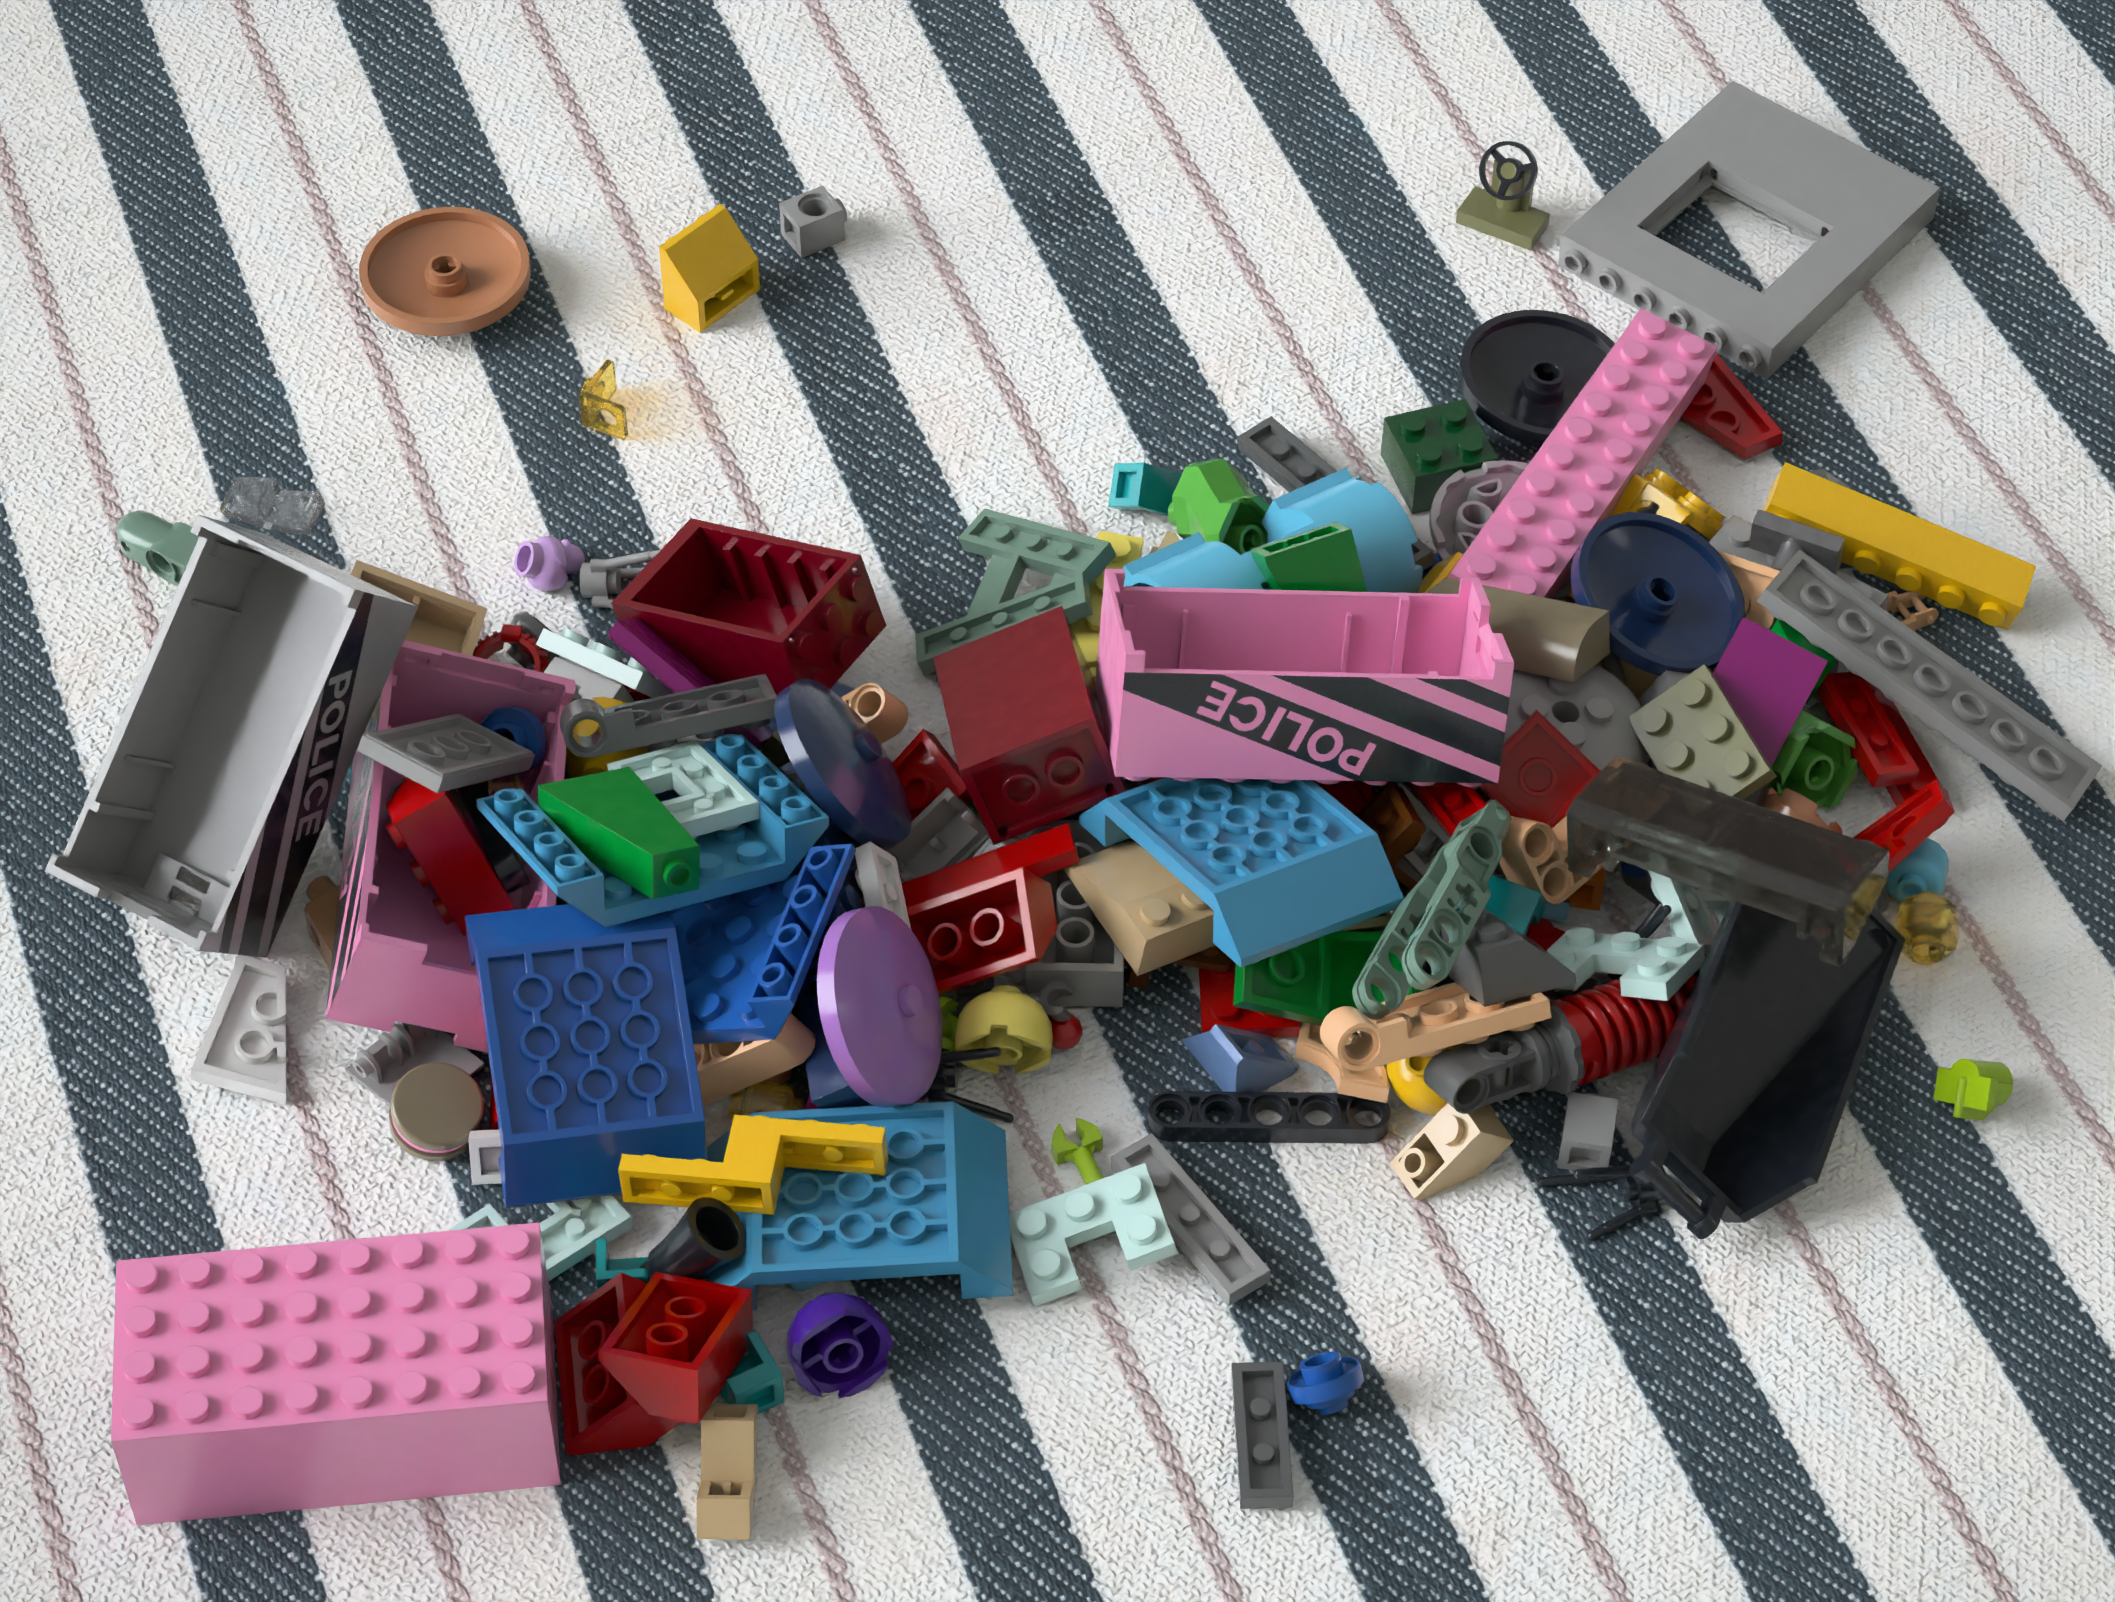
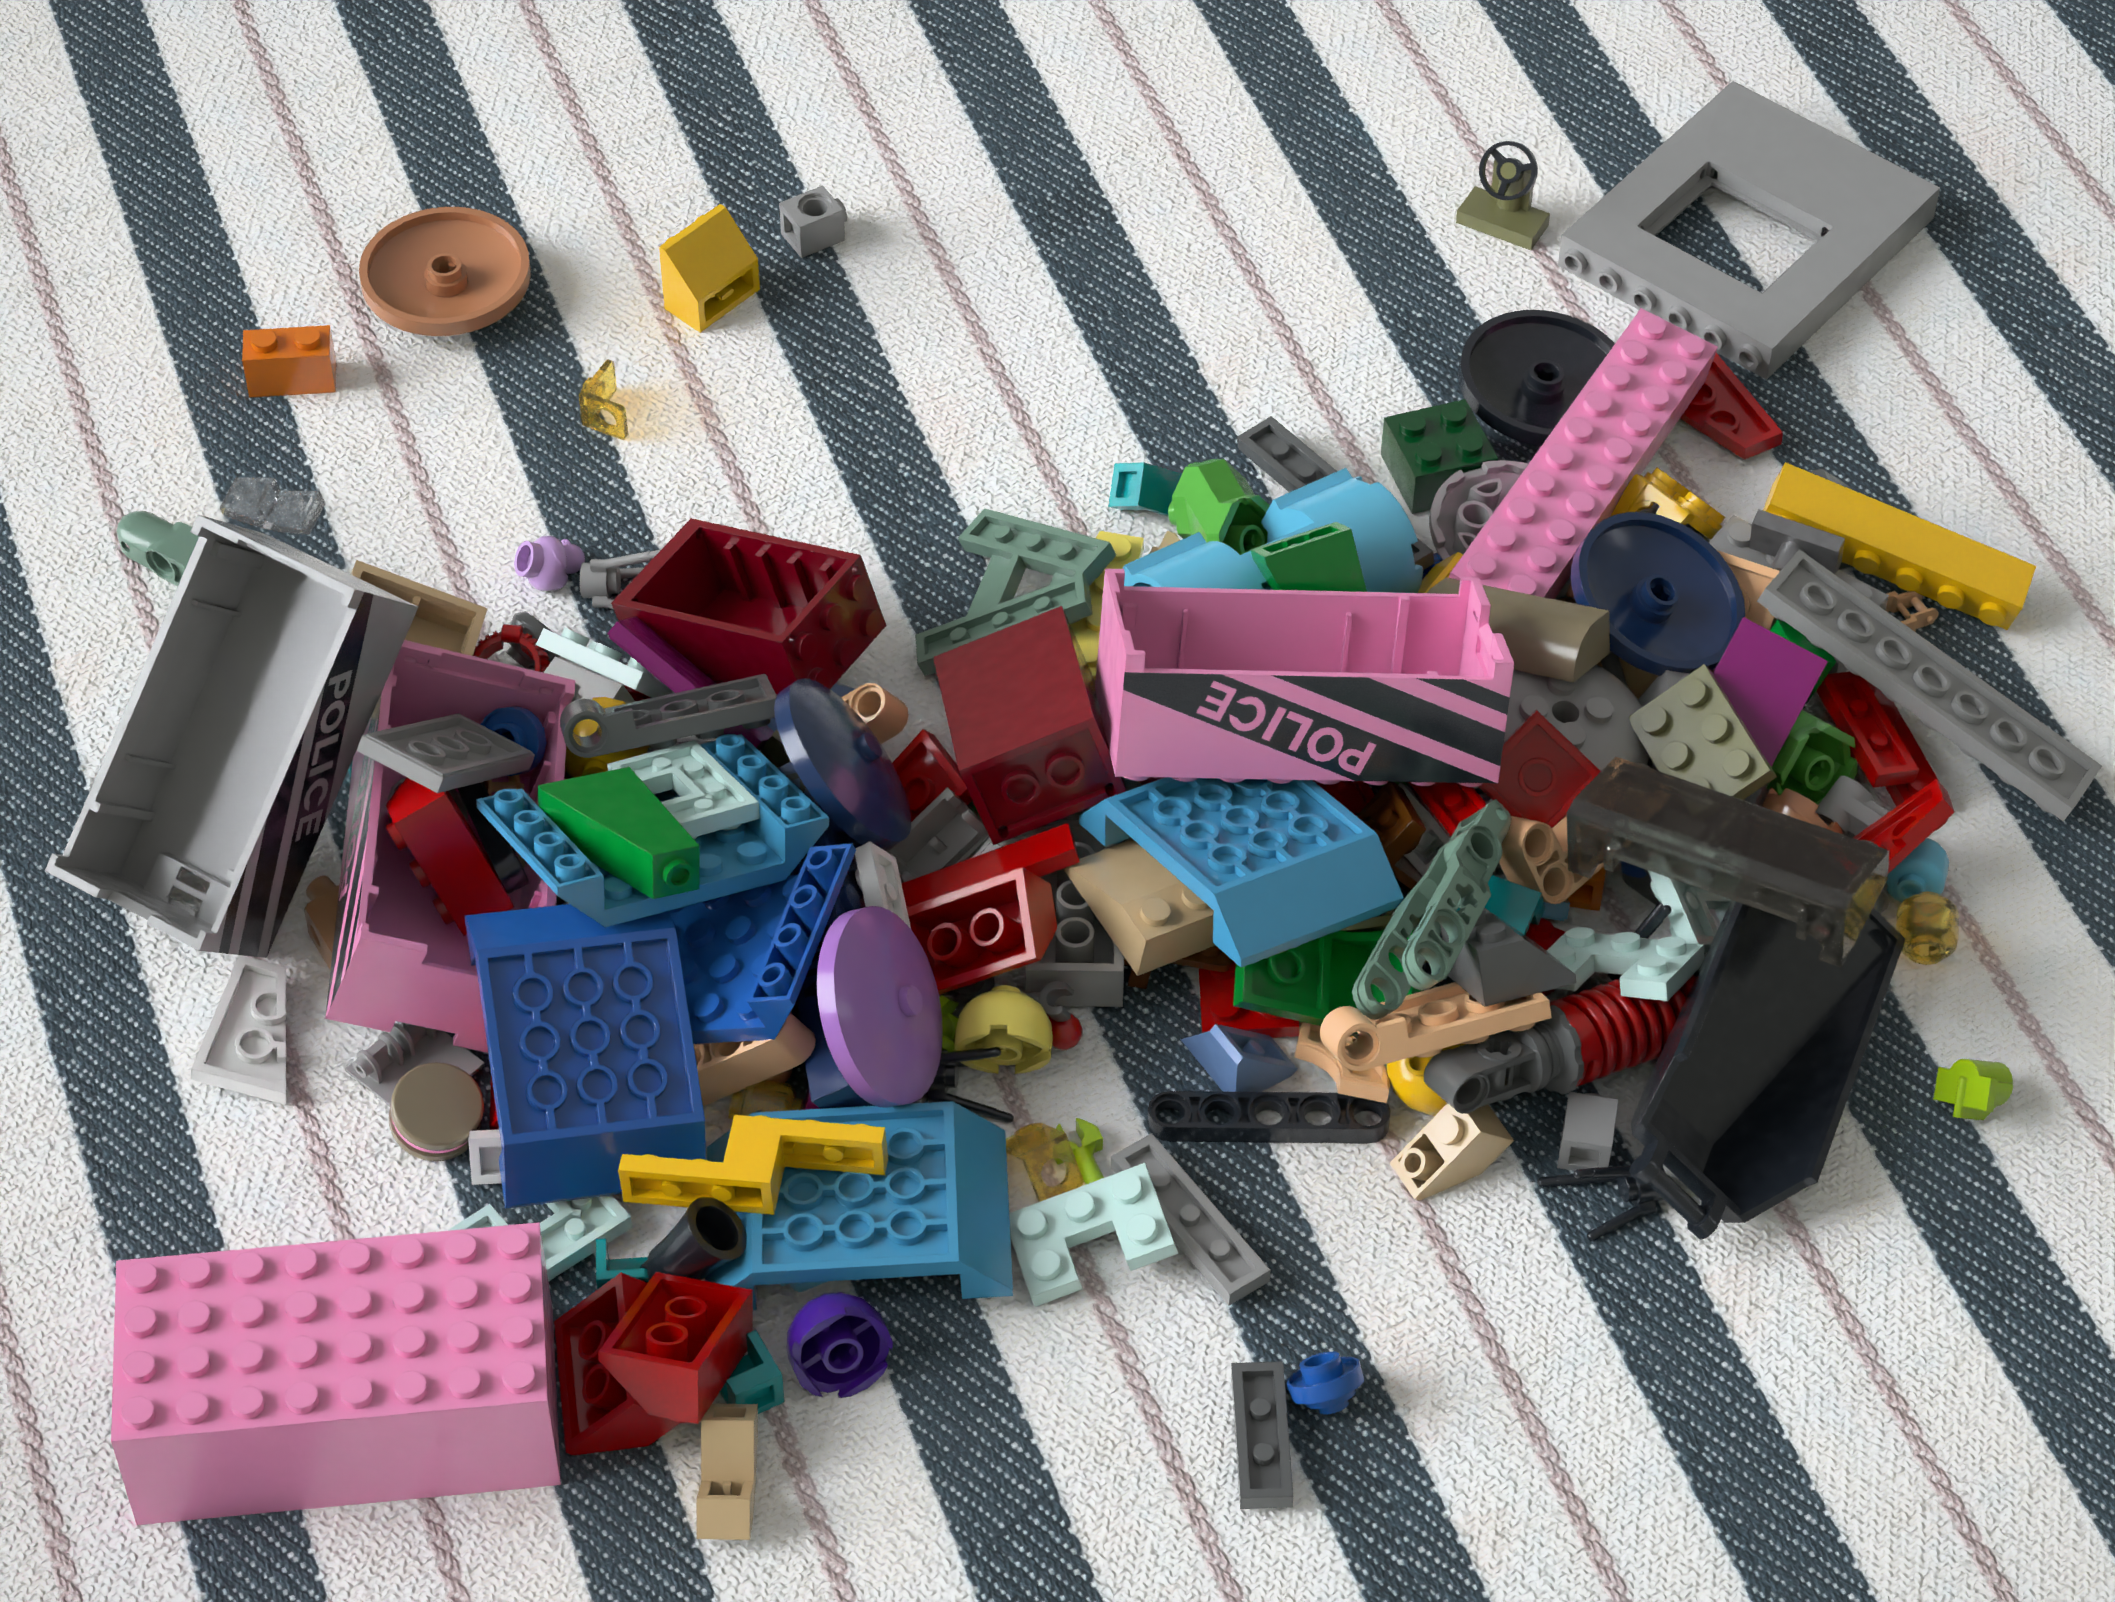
(289, 361): none -> orange brick
(1037, 1145): none -> clear yellow bracket
(1850, 807): none -> light grey piece

